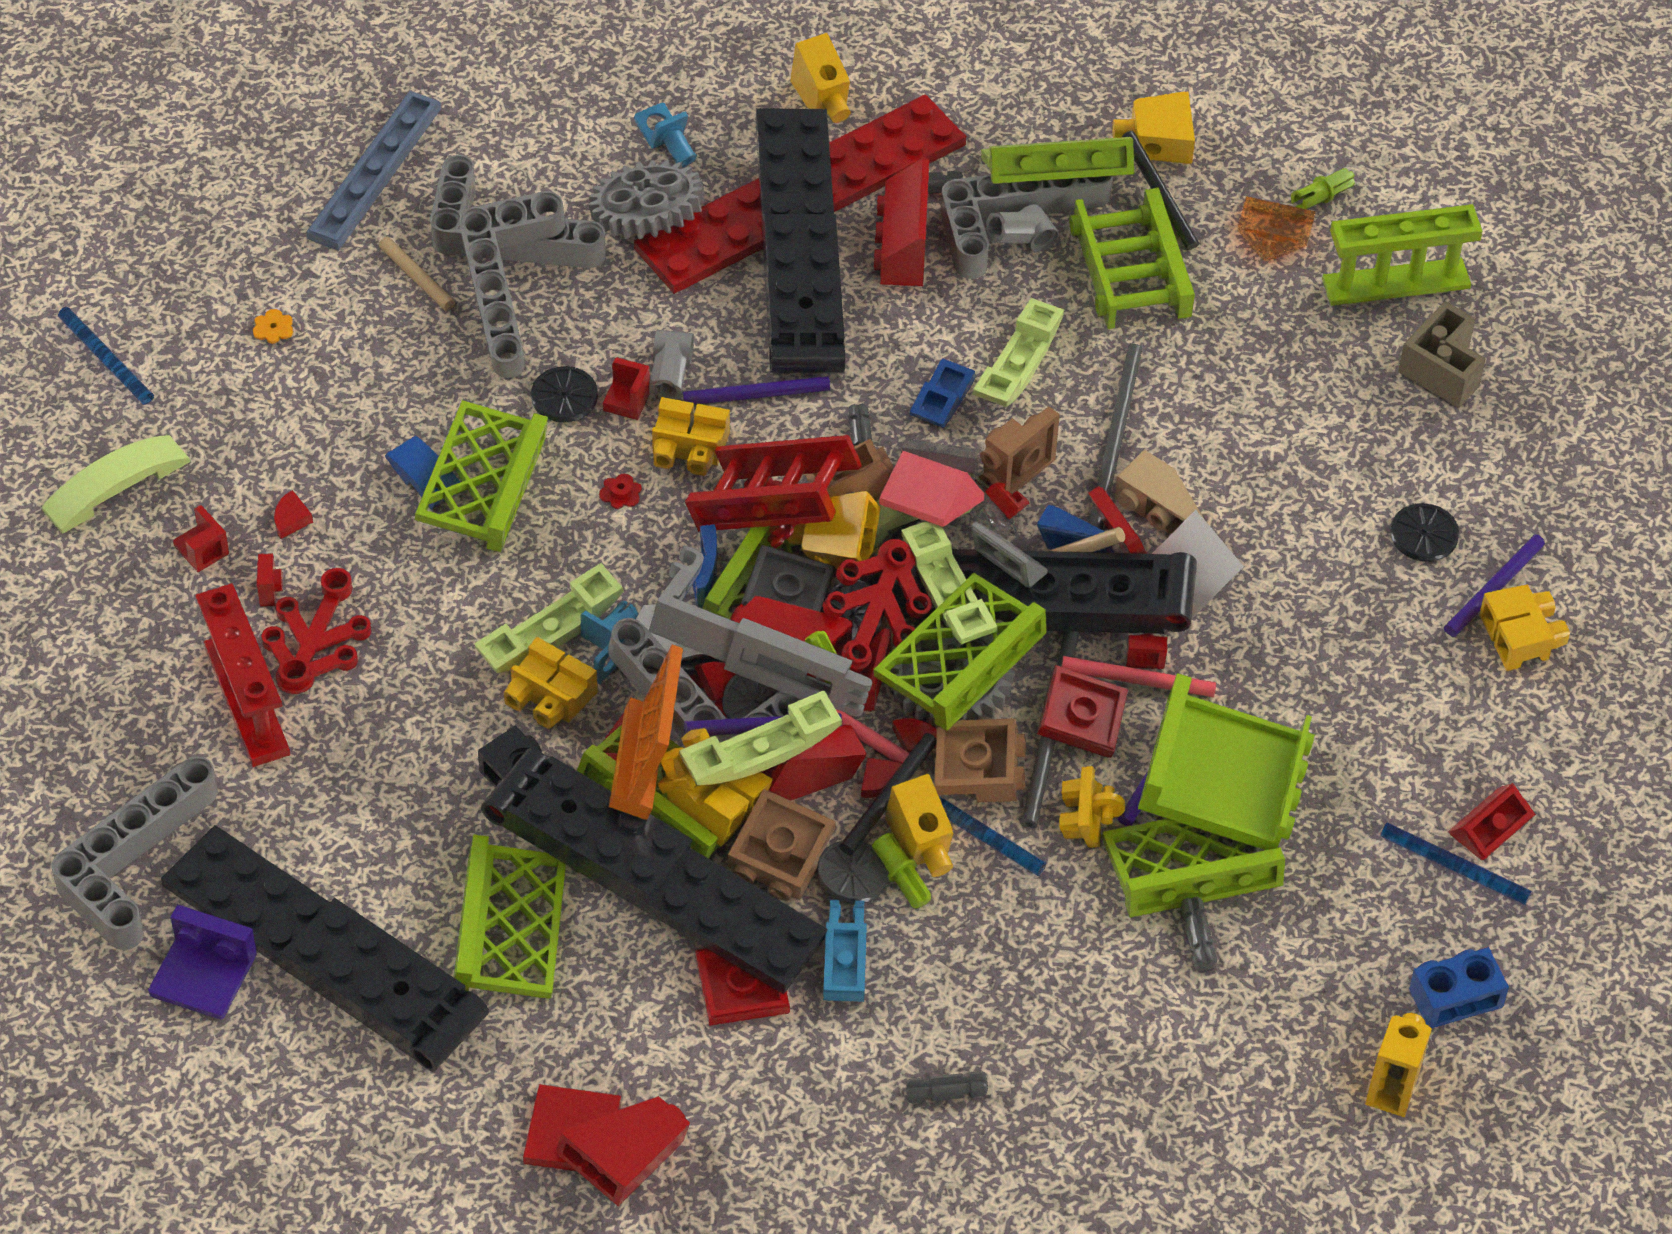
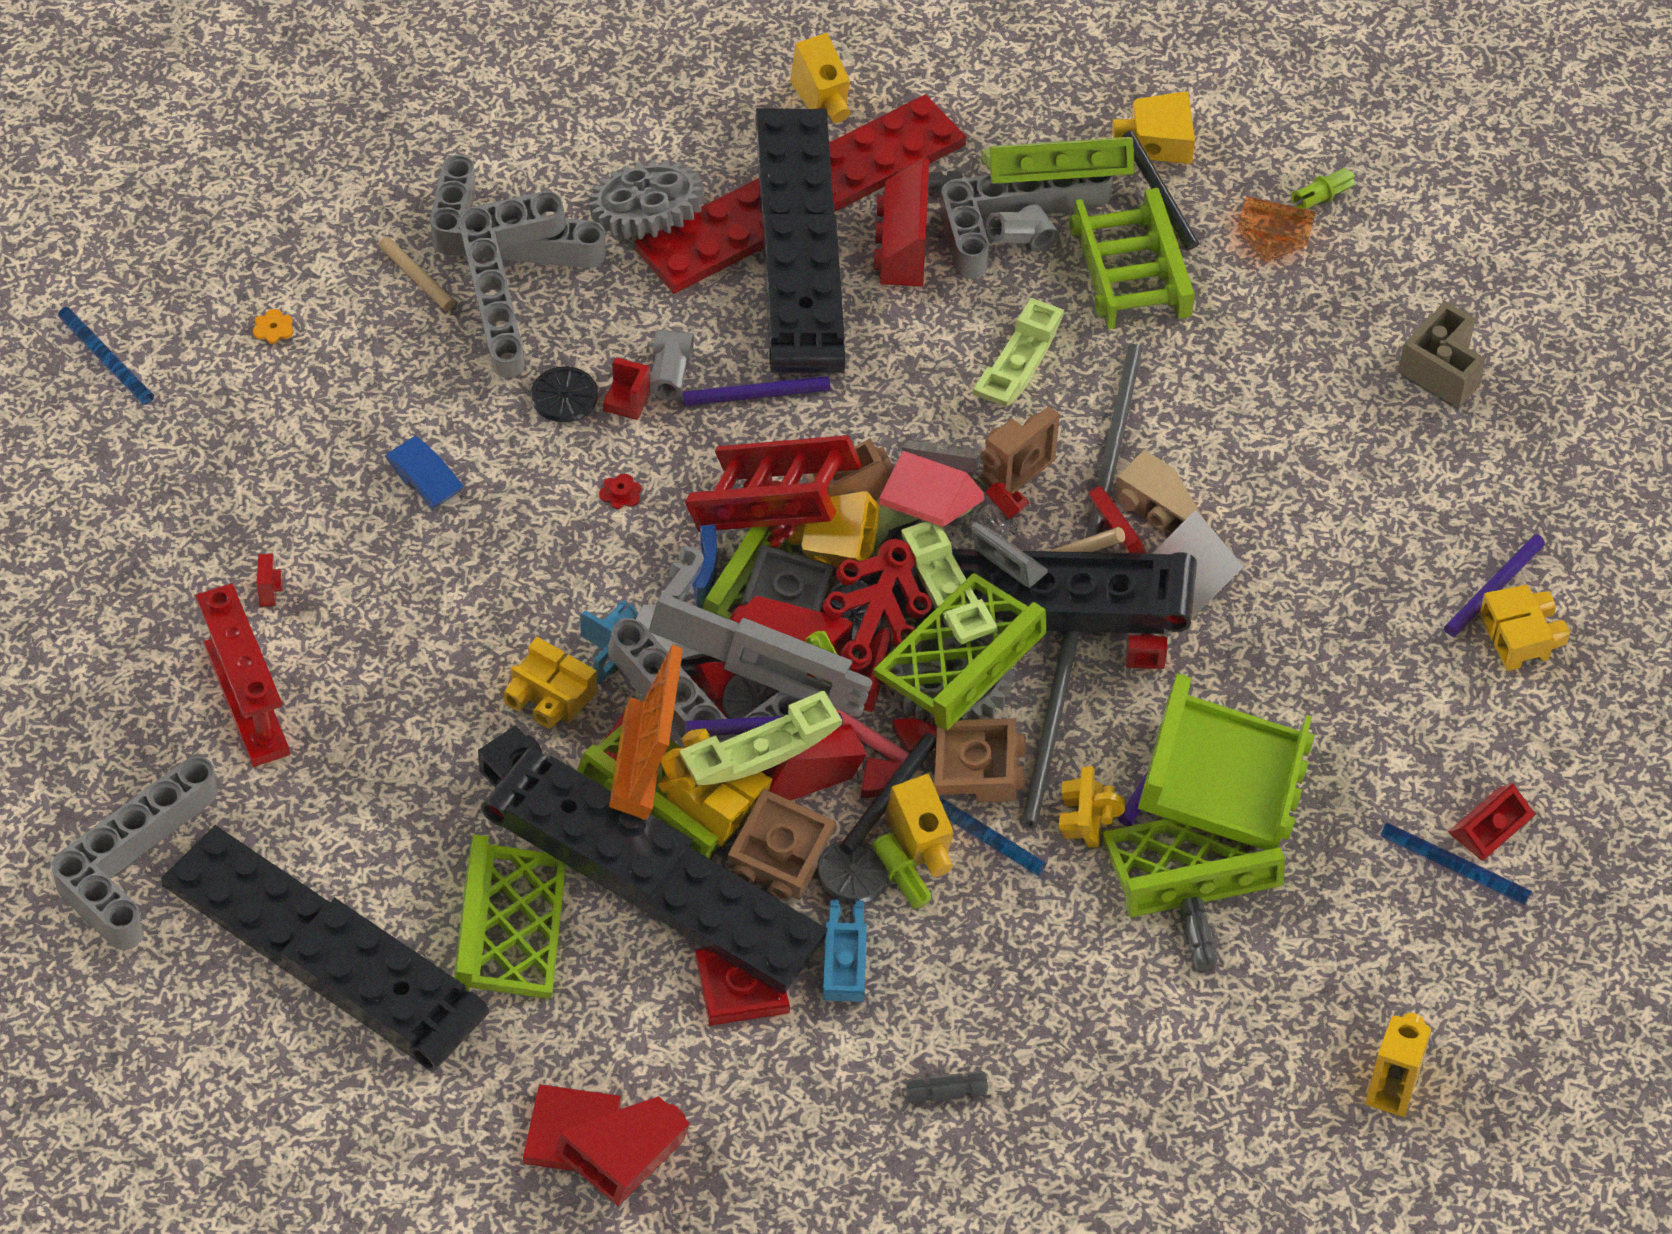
(111, 475): yellowish green slope -> none
(203, 543): red panel -> none
(204, 963): dark purple bracket -> none
(291, 515): red tile -> none
(316, 637): red plant -> none
(373, 170): sand blue tile -> none
(509, 490): lime fence -> none
(555, 624): yellowish green slope -> none
(667, 132): dark azure bracket -> none
(689, 434): yellow hips -> none
(859, 423): dark grey axle -> none
(943, 393): blue slope -> none
(1063, 528): blue slope -> none
(1082, 711): red tile -> none
(1135, 675): coral bar -> none
(1396, 233): lime fence -> none
(1424, 532): black wheel -> none
(1461, 994): blue brick -> none

